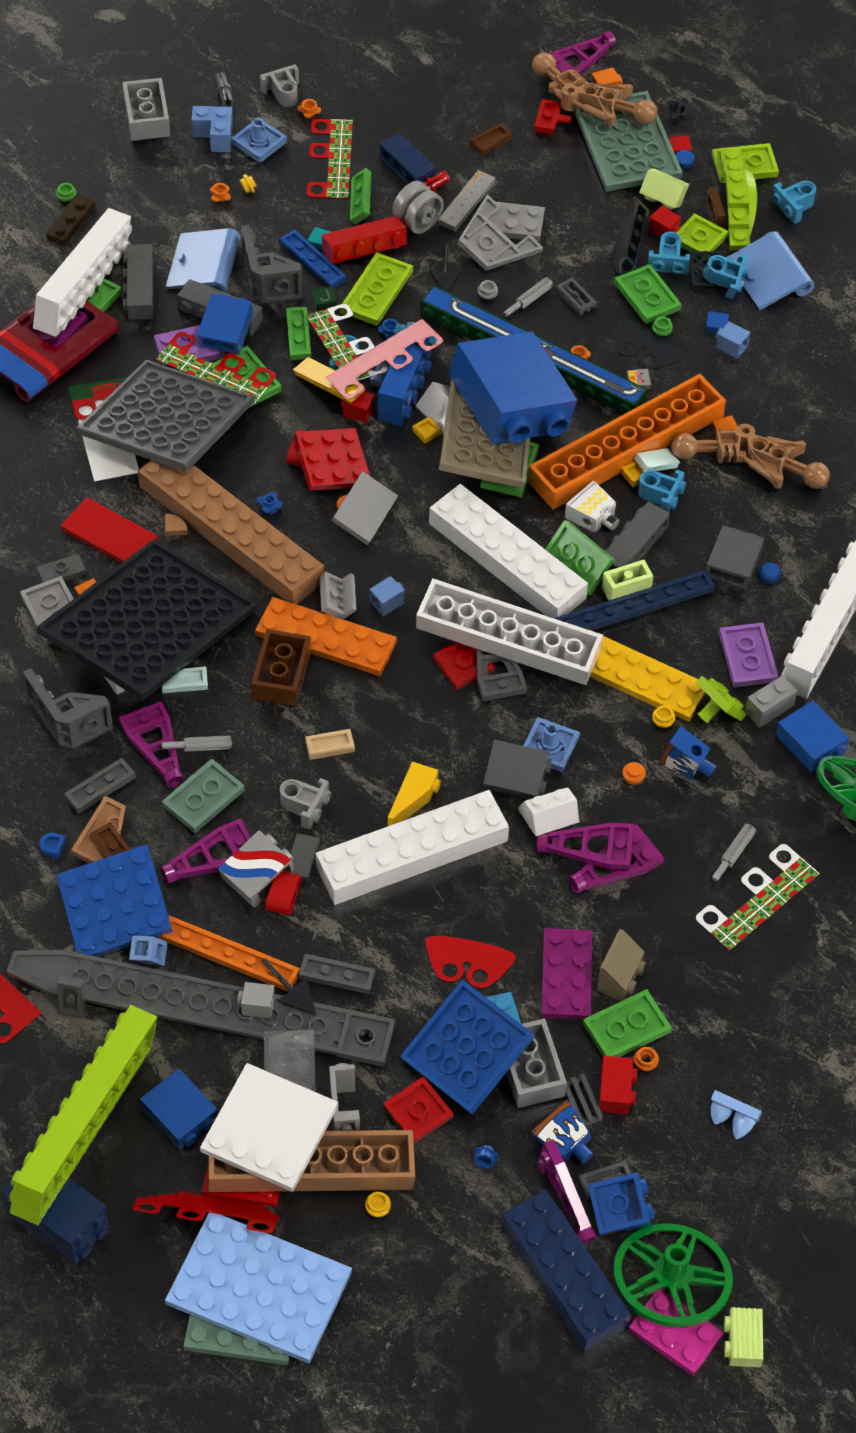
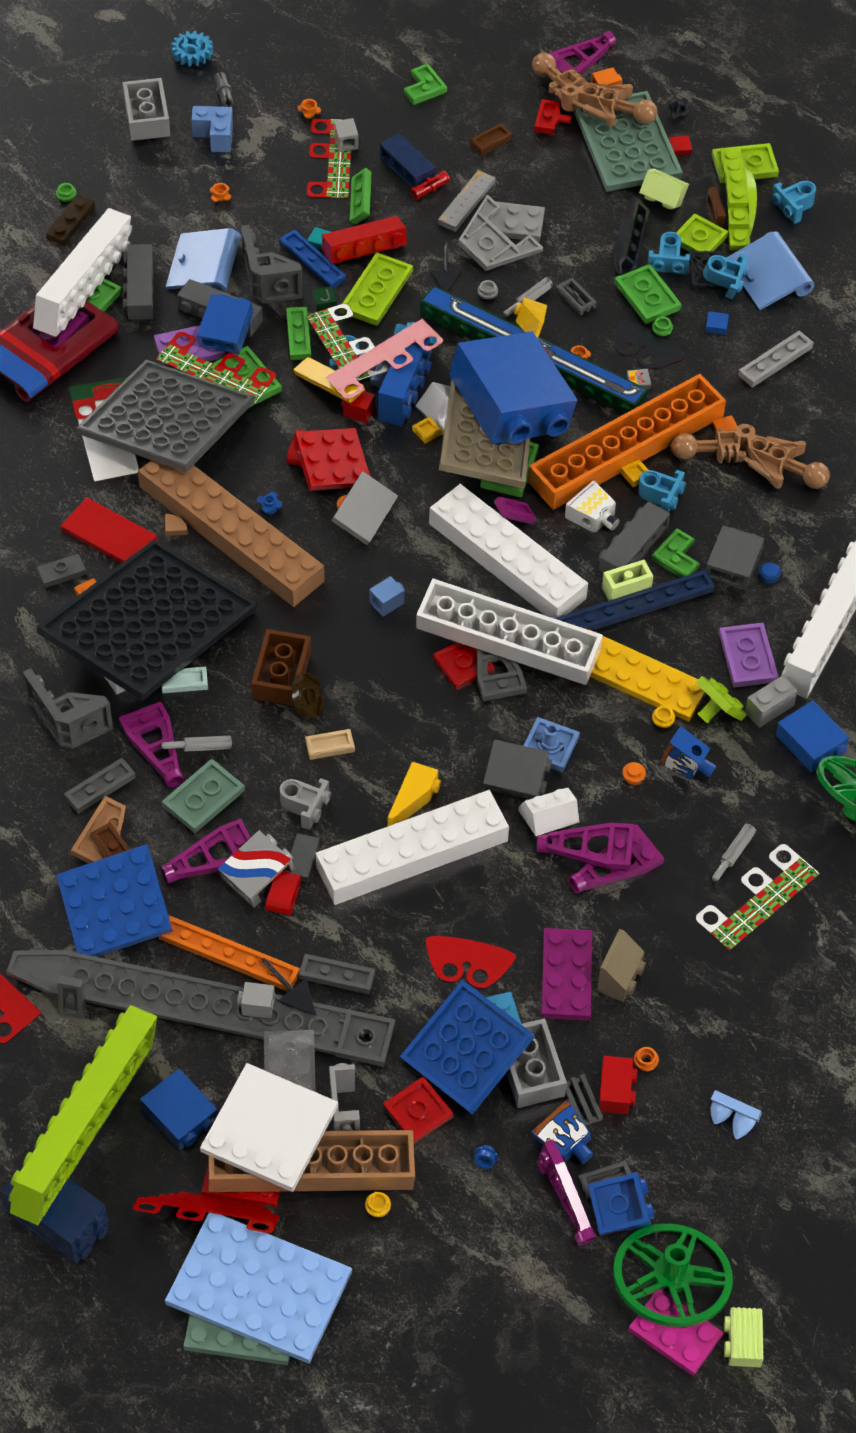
(46, 600): light grey plate -> none
(52, 845): blue tile -> none
(148, 950): medium blue brick -> none
(192, 48): none -> dark azure gear
(247, 184): yellow plate -> none
(259, 135): medium blue plate -> none
(282, 84): light grey pin -> none
(306, 696): none -> dark brown tile
(330, 636): orange plate -> none
(337, 595): light grey bracket -> none
(346, 135): none -> light grey brick
(388, 328): blue plate -> none
(417, 207): light grey wheel -> none
(427, 85): none -> bright green tile
(515, 510): none -> magenta tile
(530, 315): none -> yellow slope
(565, 1270): dark blue brick -> none
(580, 554): bright green plate -> none
(627, 1025): bright green plate -> none
(656, 460): light aqua tile -> none
(663, 221): red brick -> none
(672, 554): none -> bright green tile
(685, 159): blue piece -> none
(732, 339): medium blue brick -> none
(775, 358): none -> light grey plate

